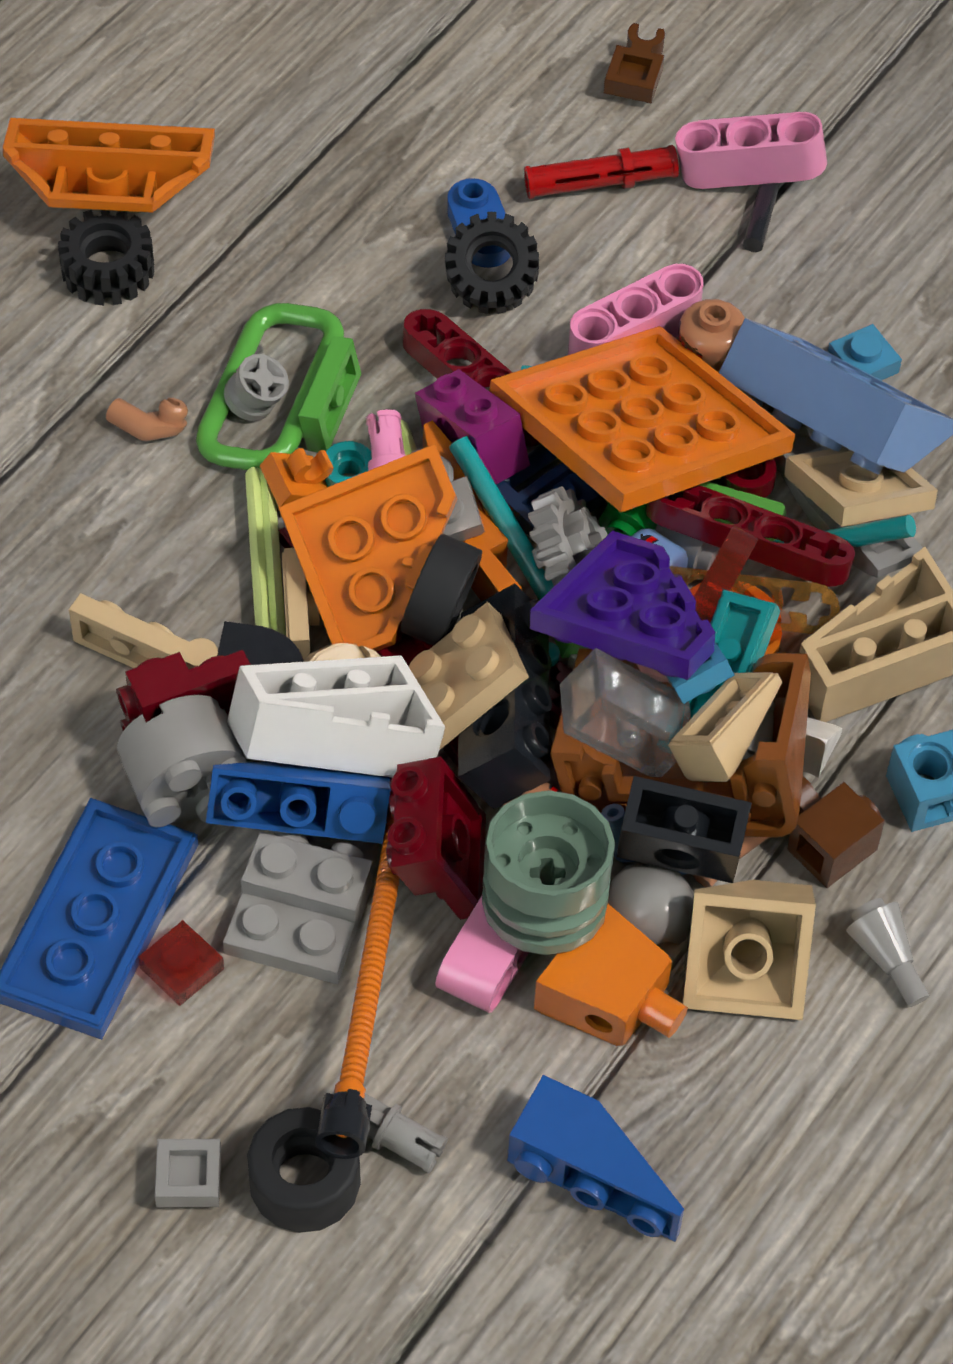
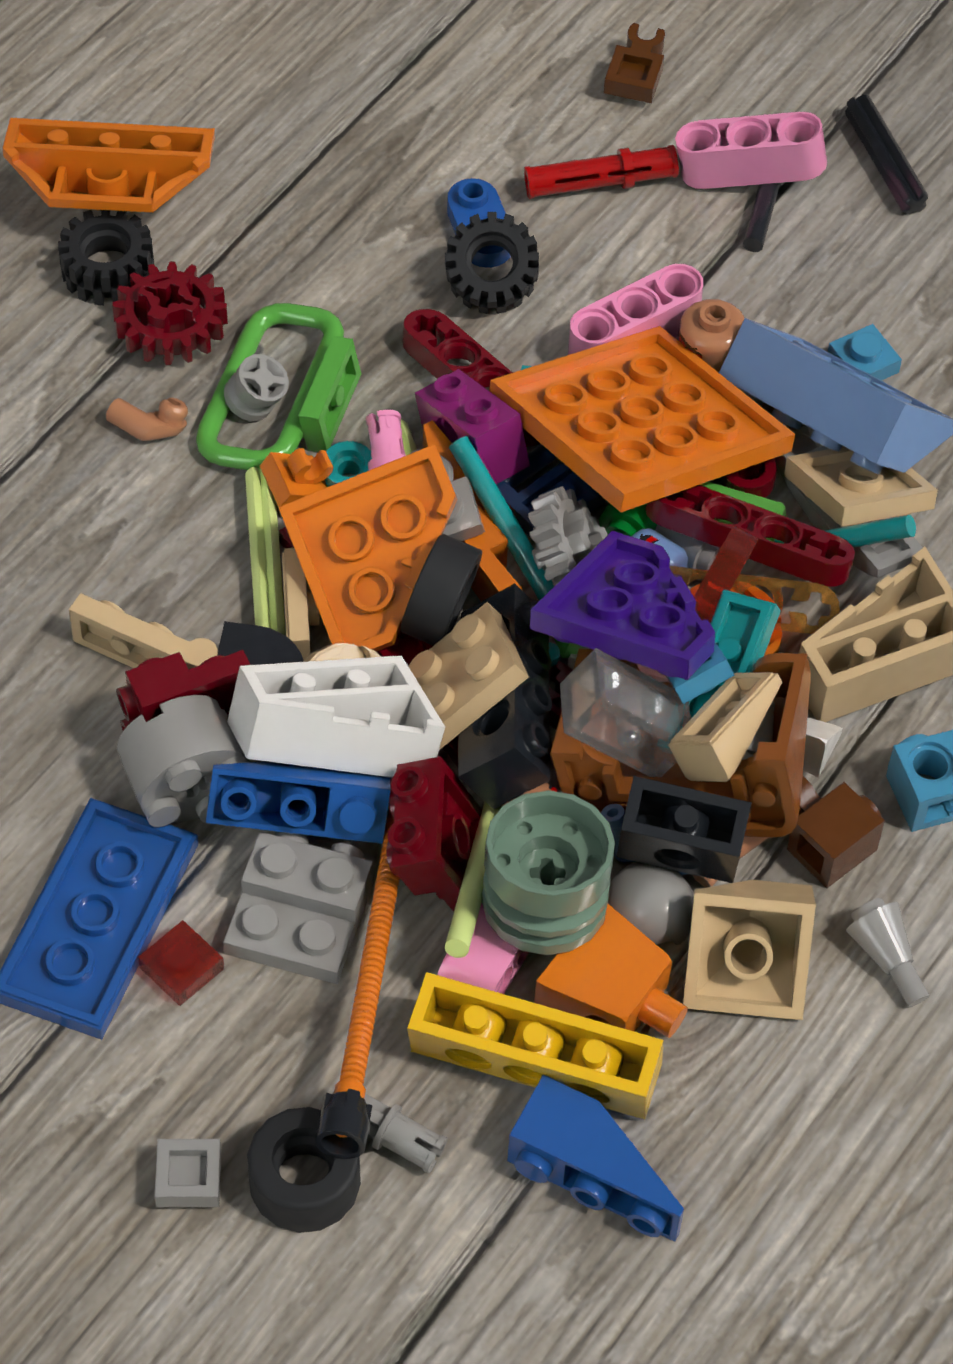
(170, 313): none -> dark red gear
(471, 890): none -> yellowish green bar
(532, 1040): none -> yellow brick
(886, 154): none -> black axle

